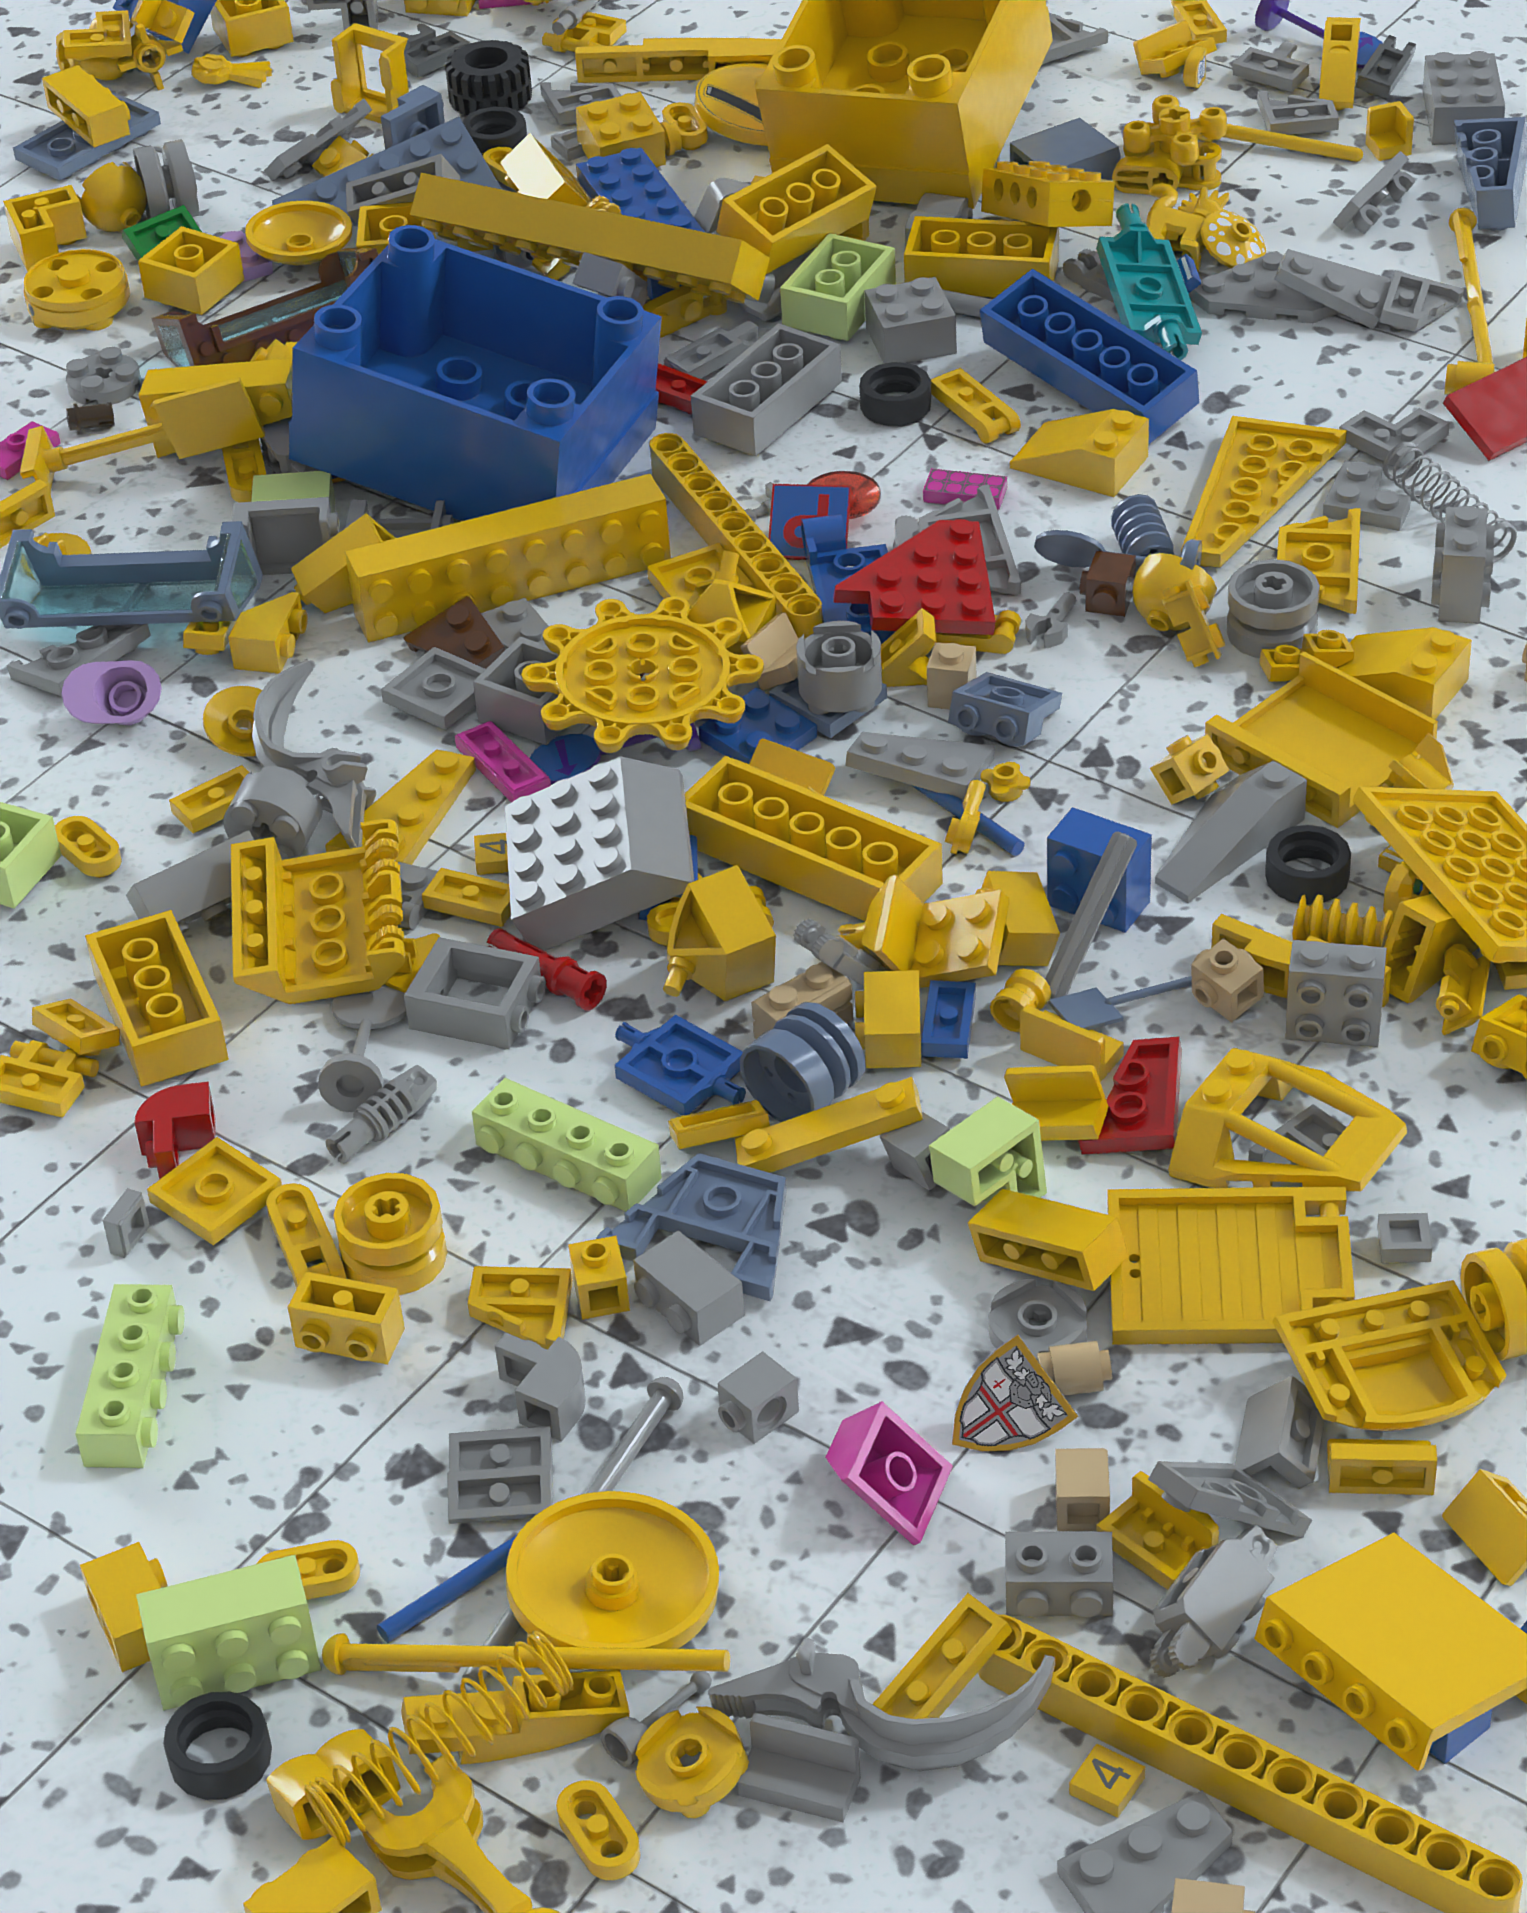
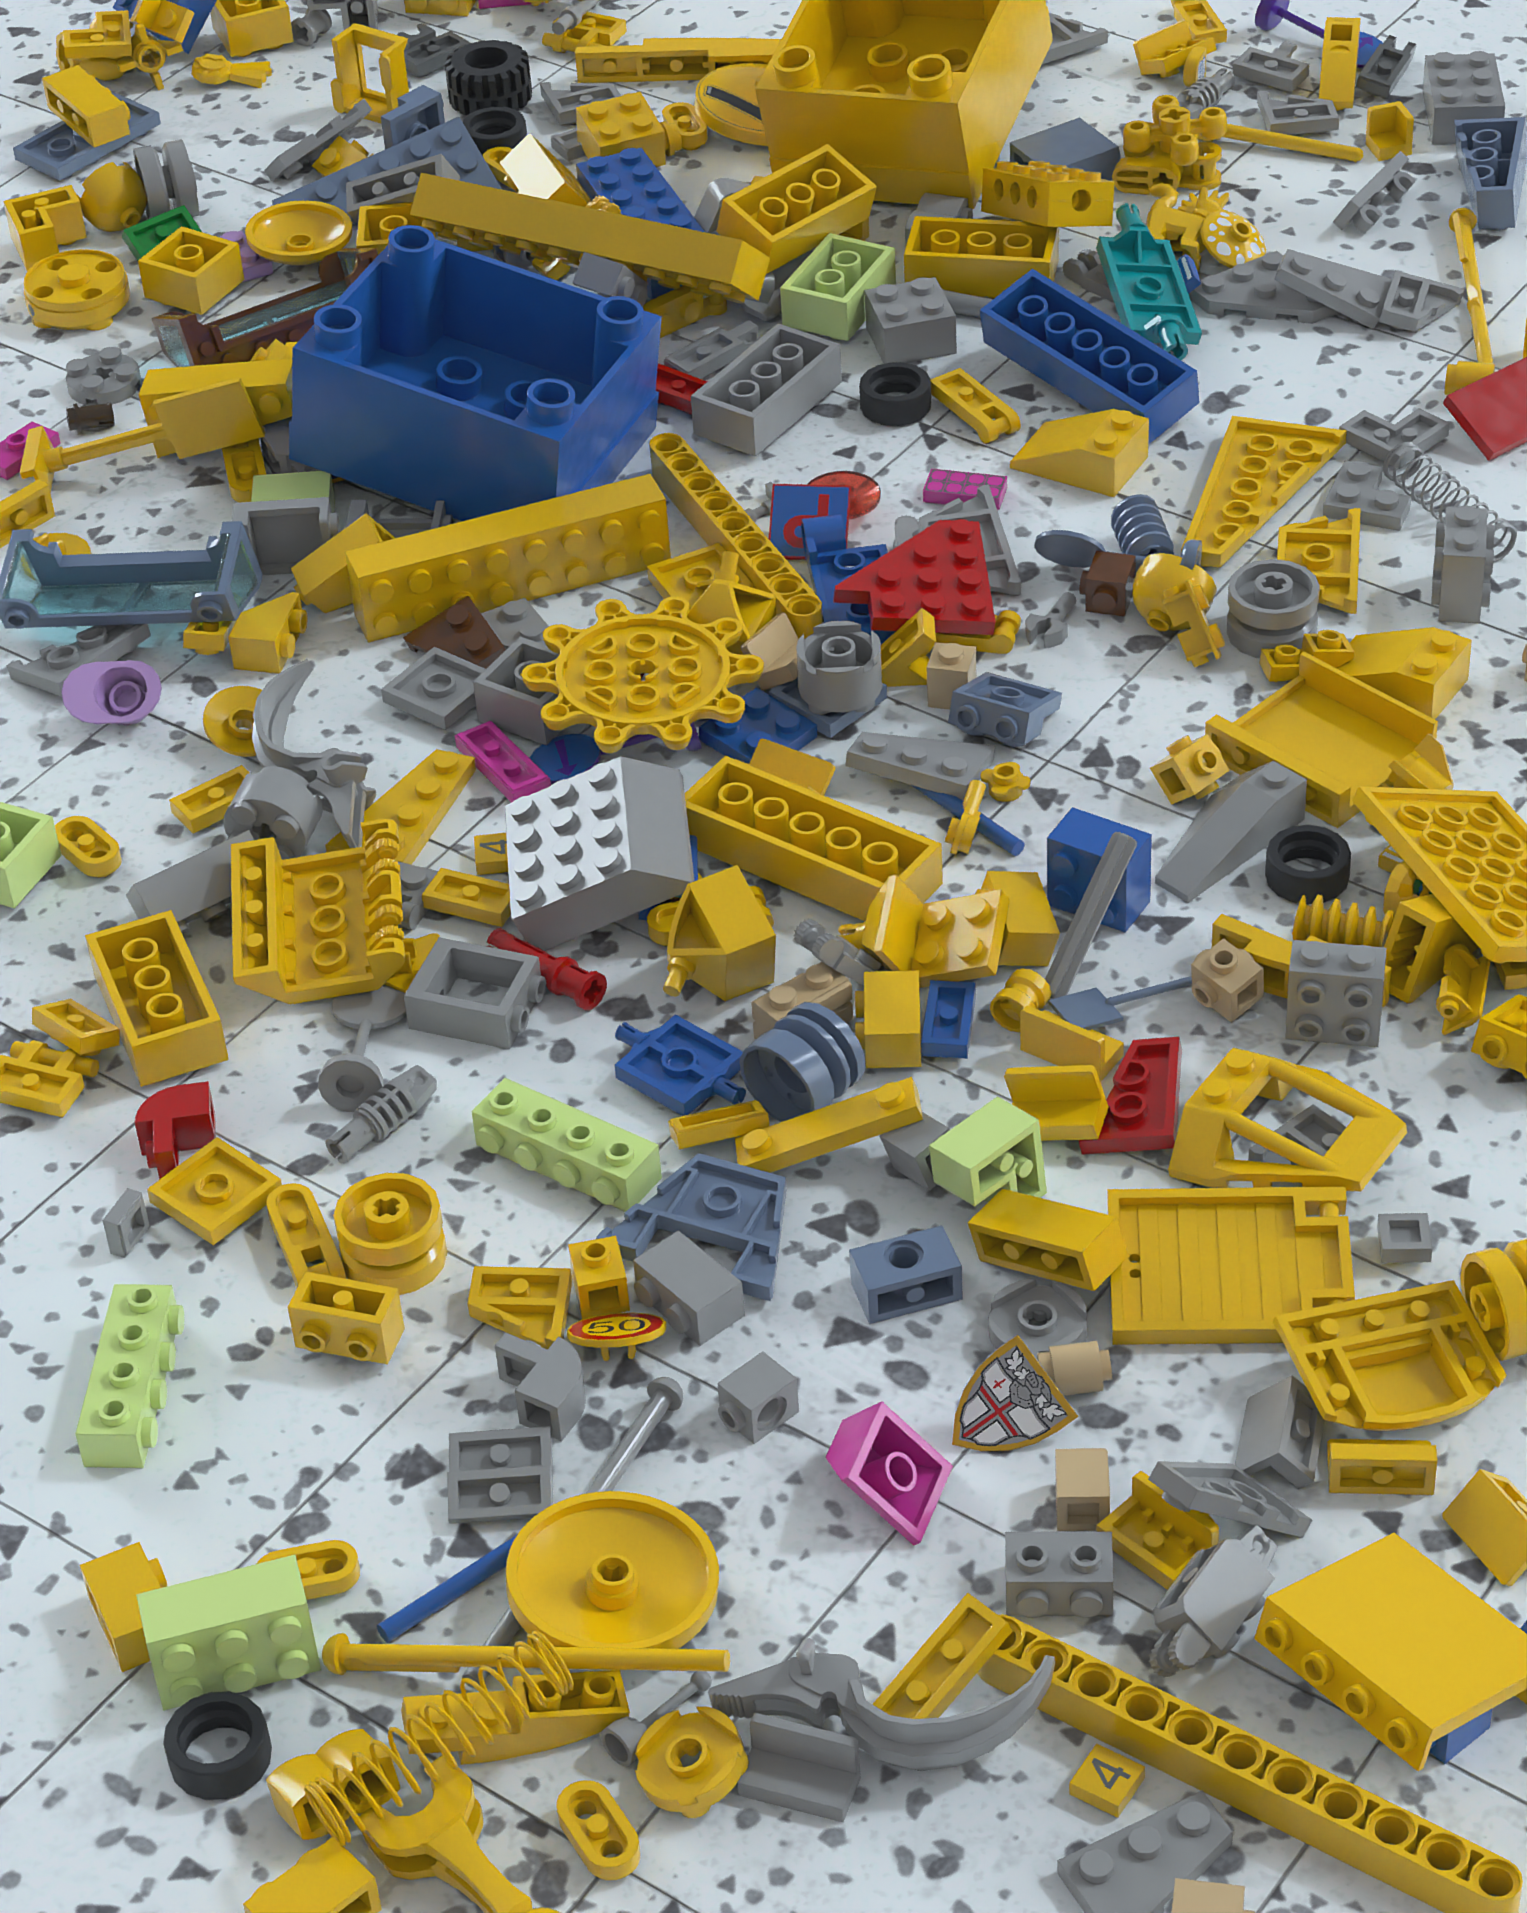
(309, 26): none -> light grey bush
(616, 1331): none -> yellow piece
(906, 1274): none -> sand blue brick
(1206, 92): none -> light grey hinge

